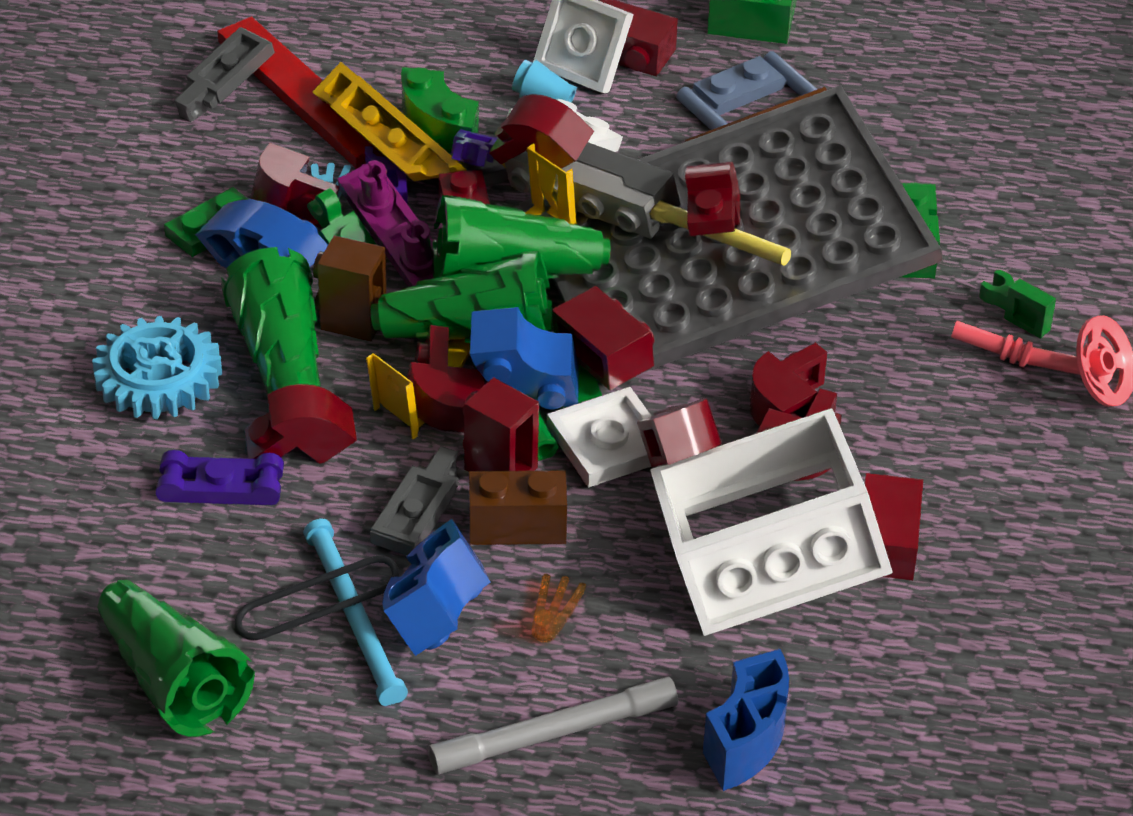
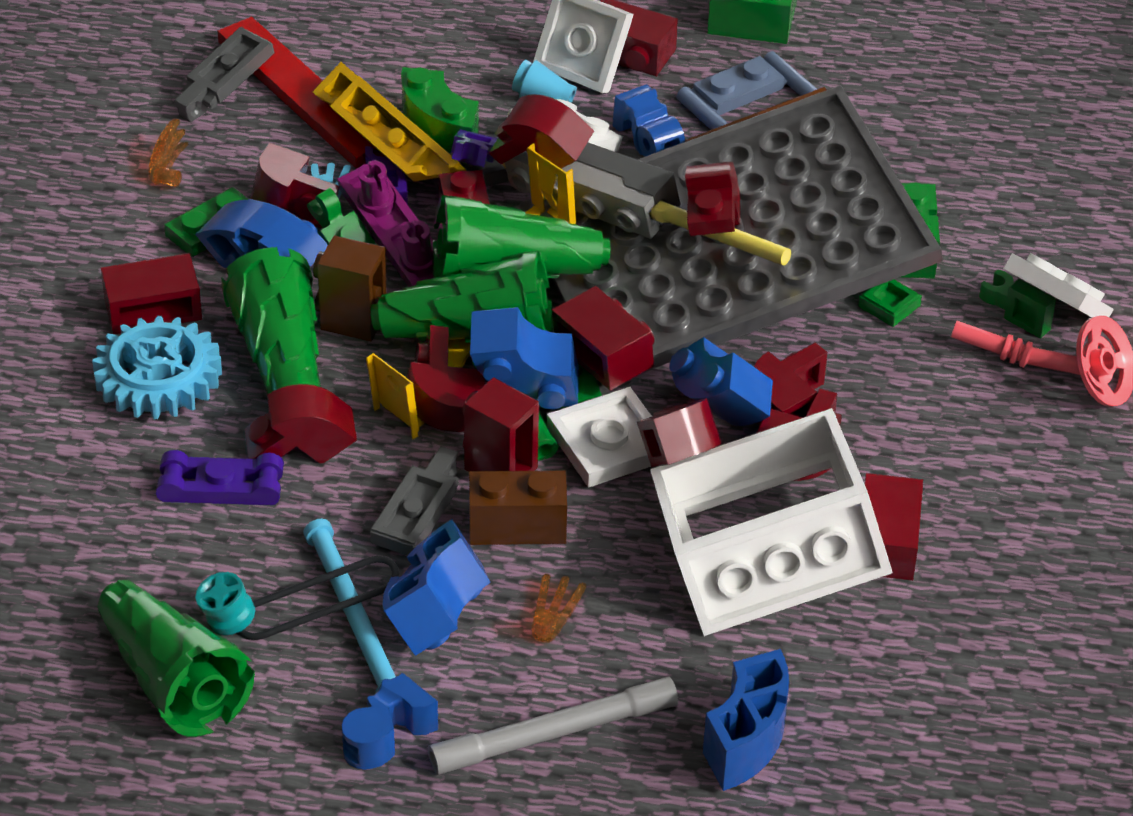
(151, 290): none -> dark red piece
(165, 154): none -> clear orange piece
(225, 603): none -> teal wheel
(370, 730): none -> blue leg
(648, 119): none -> blue leg
(729, 383): none -> blue brick
(890, 302): none -> green tile
(1059, 284): none -> white plate

